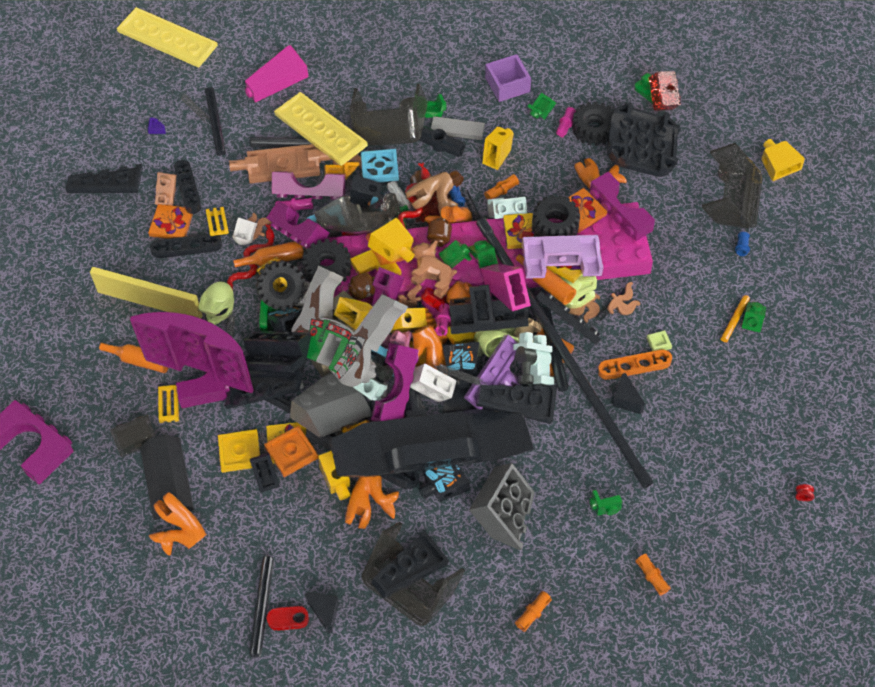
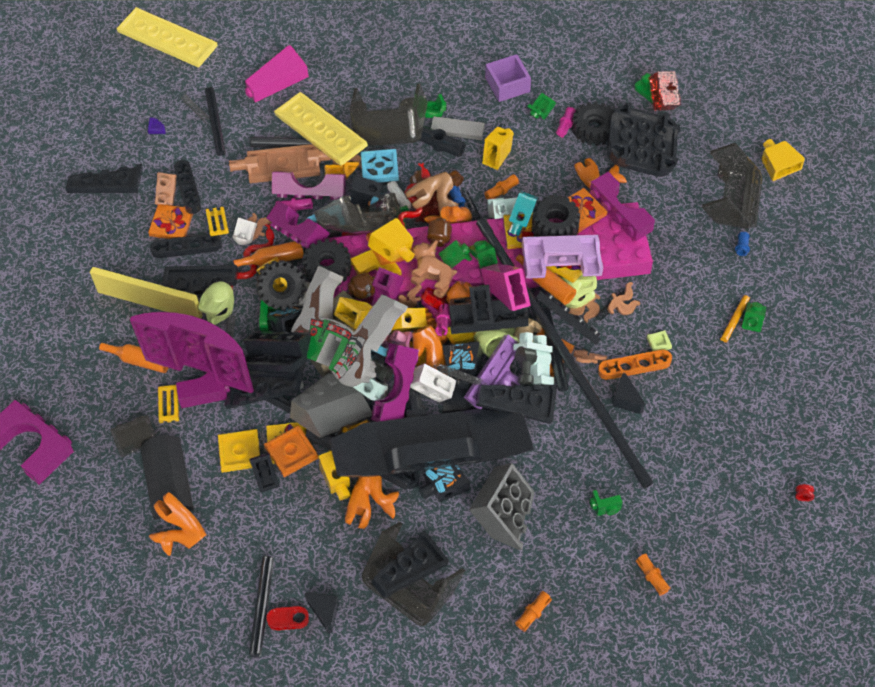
(198, 278): none -> black wing
(524, 203): none -> teal torso
(582, 356): none -> nougat piece

